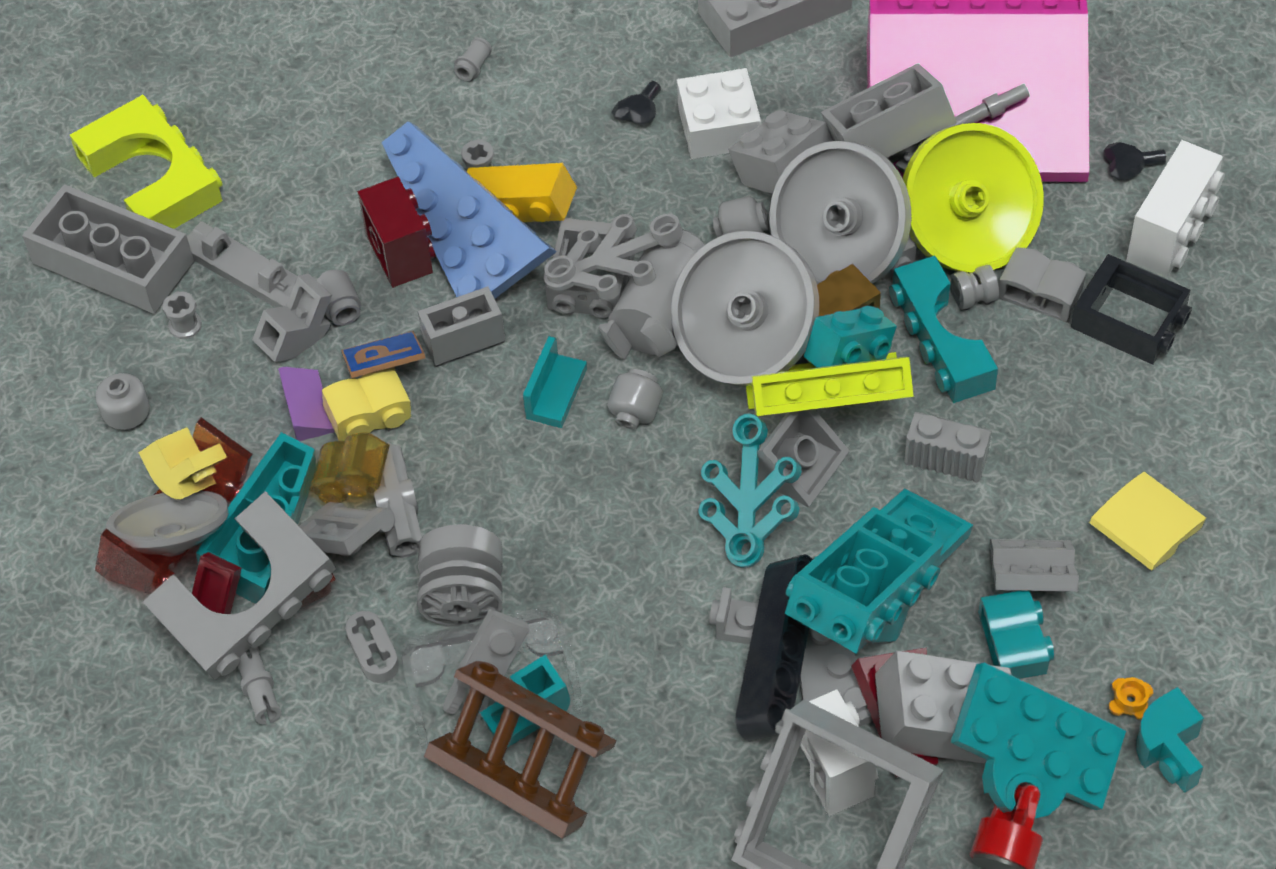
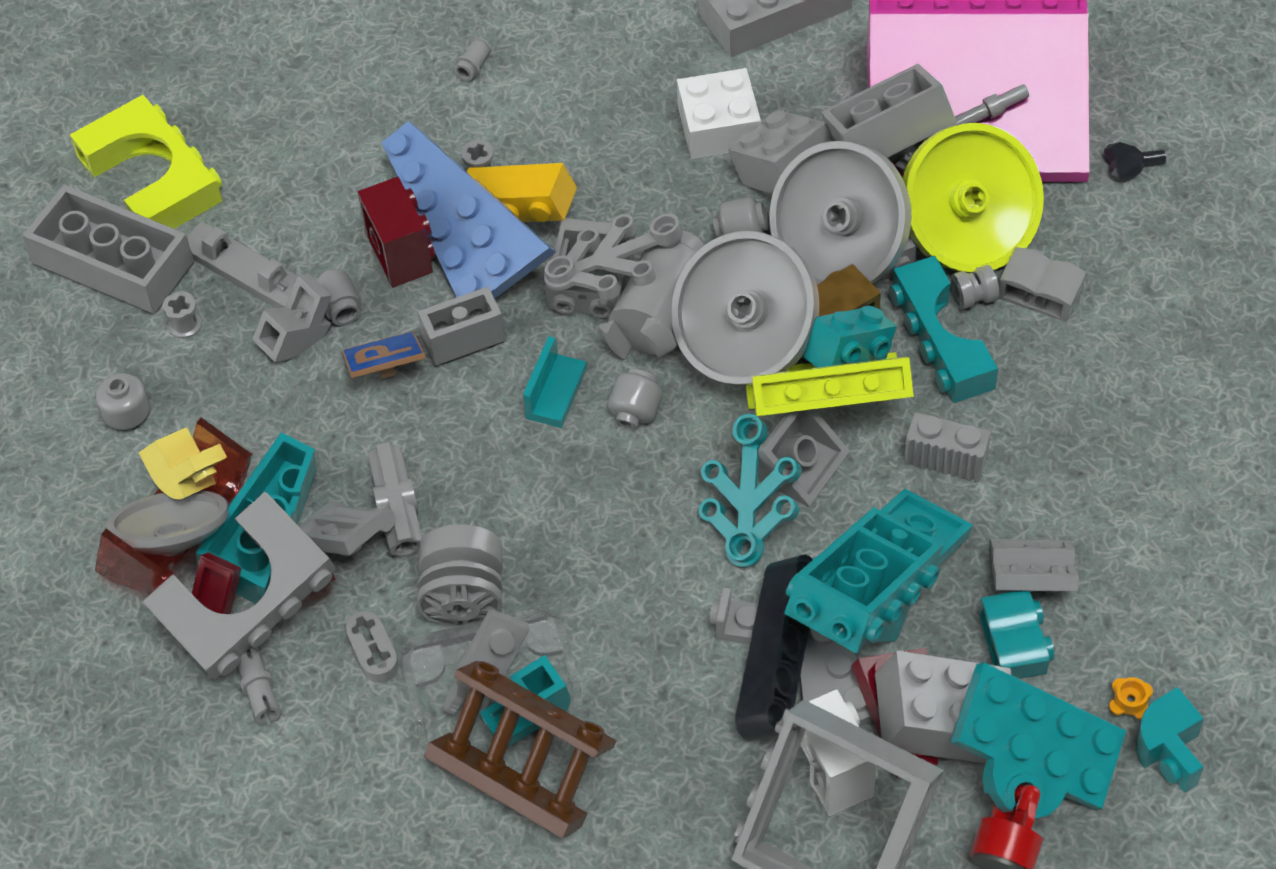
(305, 402): medium lavender slope -> none
(349, 468): clear yellow brick -> none
(366, 403): light yellow brick -> none
(638, 107): black rock -> none
(1138, 284): black window -> none
(1147, 520): light yellow slope -> none
(1176, 209): white brick -> none

